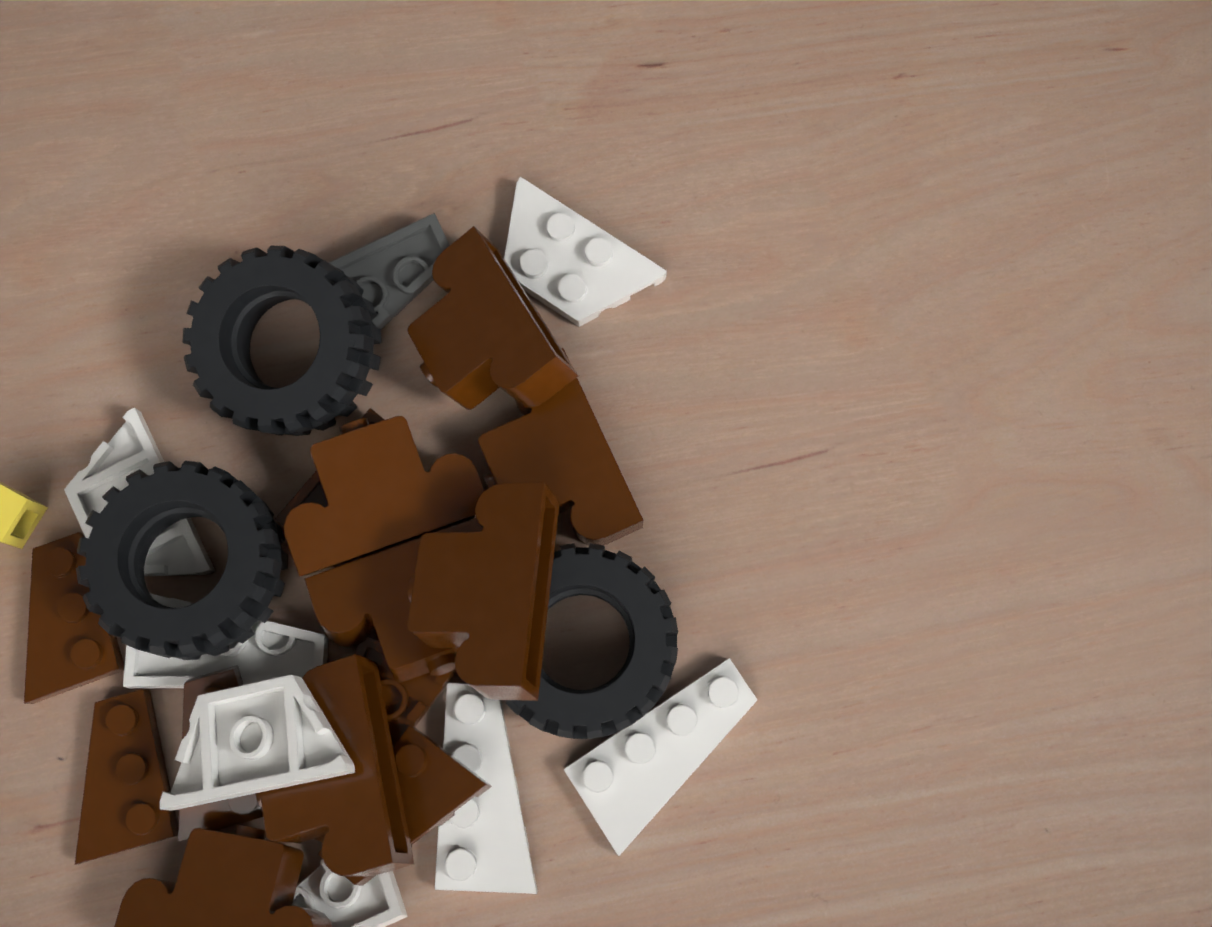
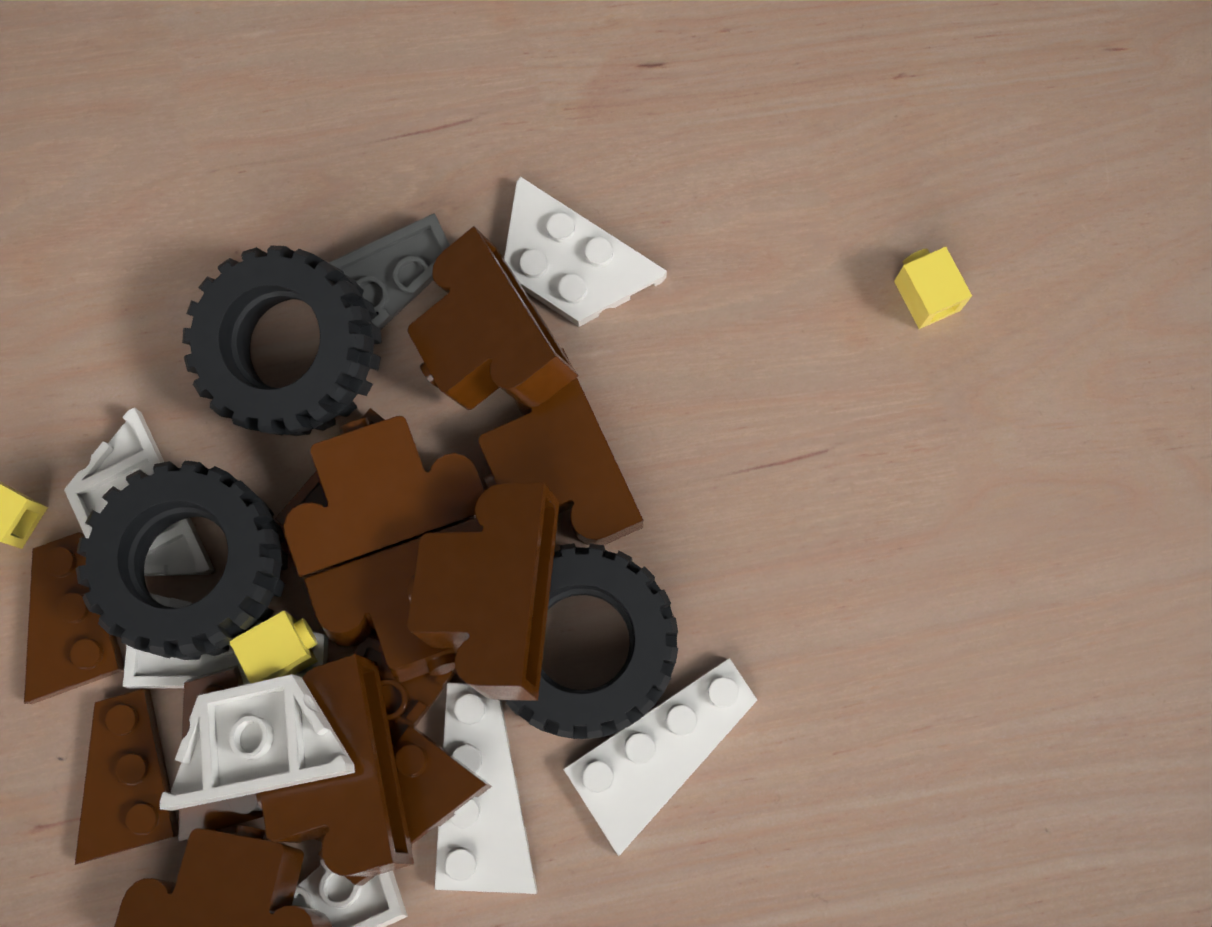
(275, 648): none -> light yellow brick
(931, 286): none -> light yellow brick

